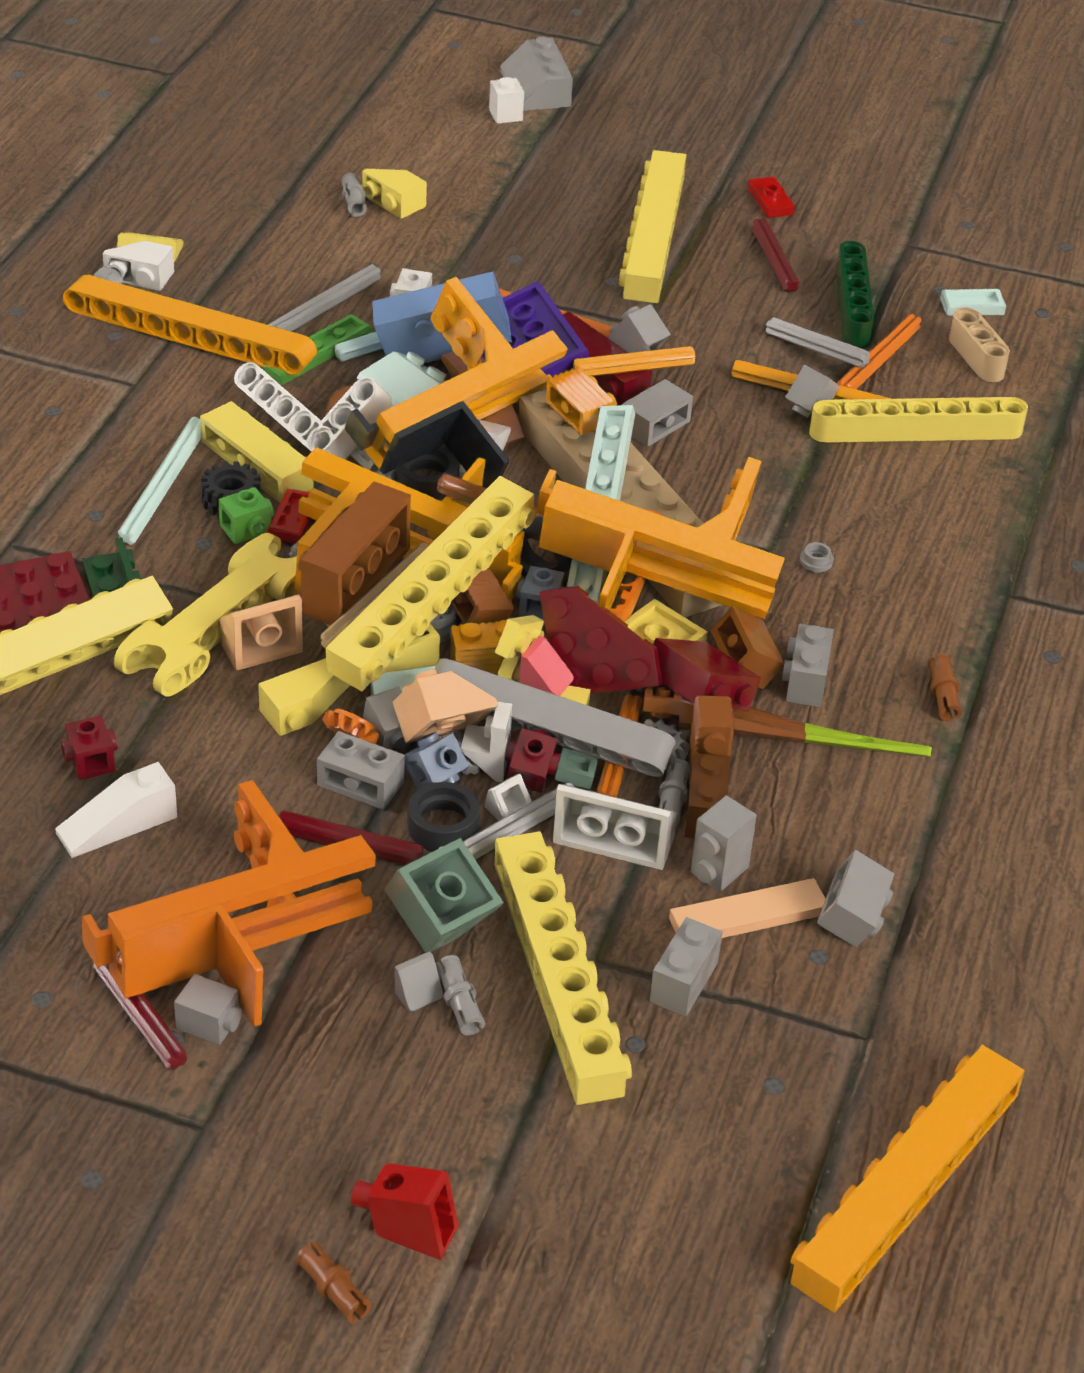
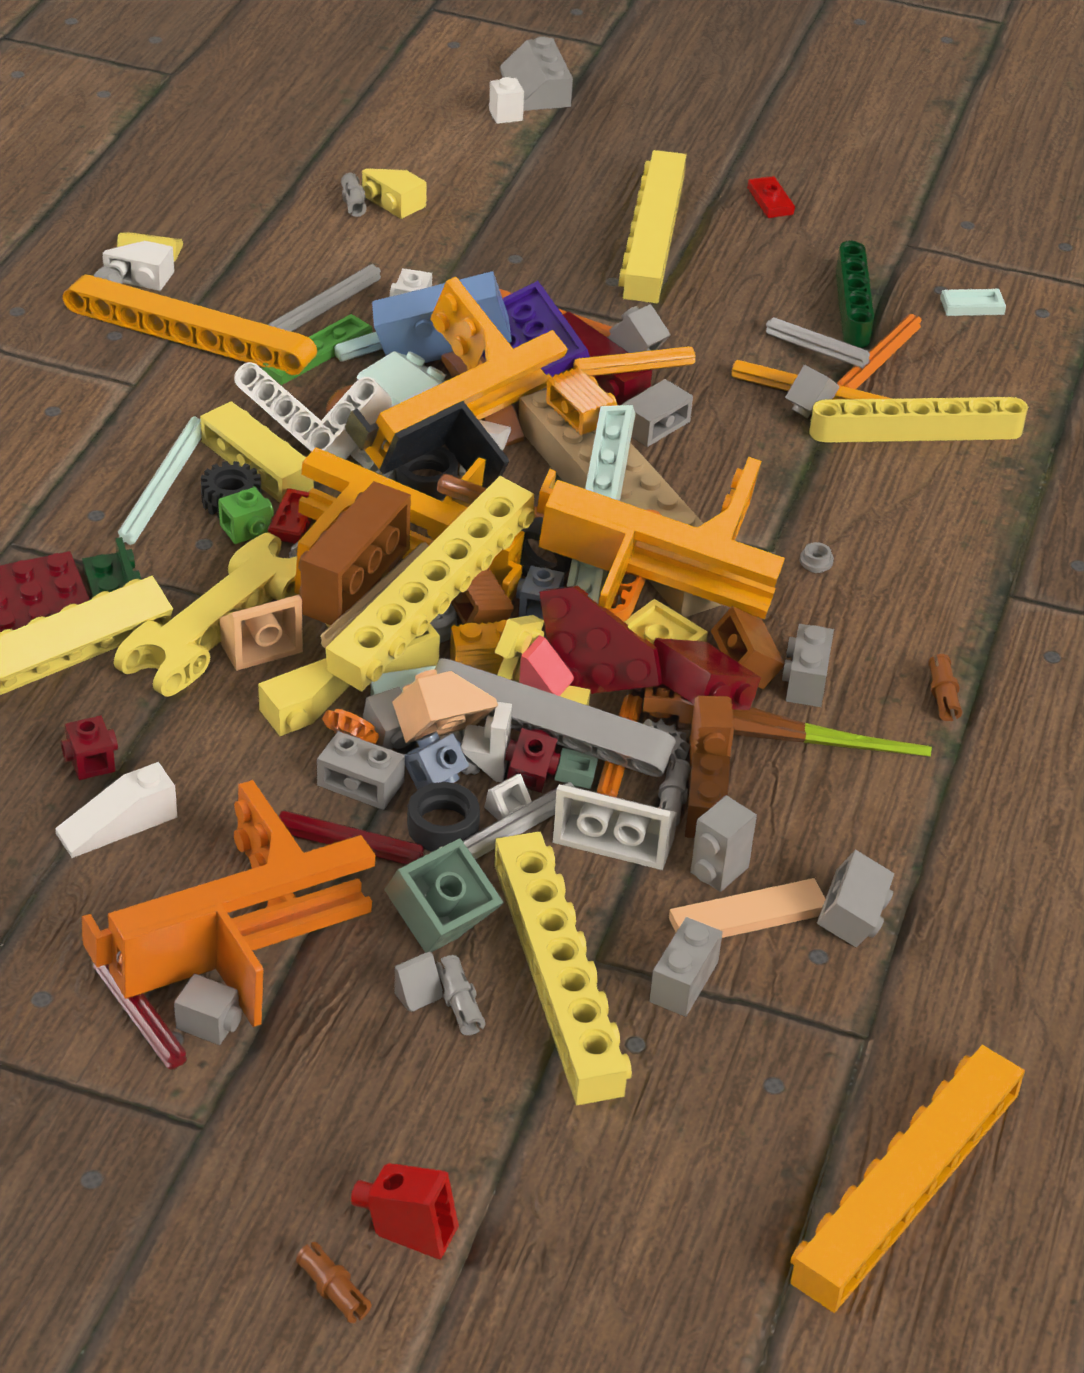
(775, 255): dark red axle -> none
(979, 344): tan beam -> none

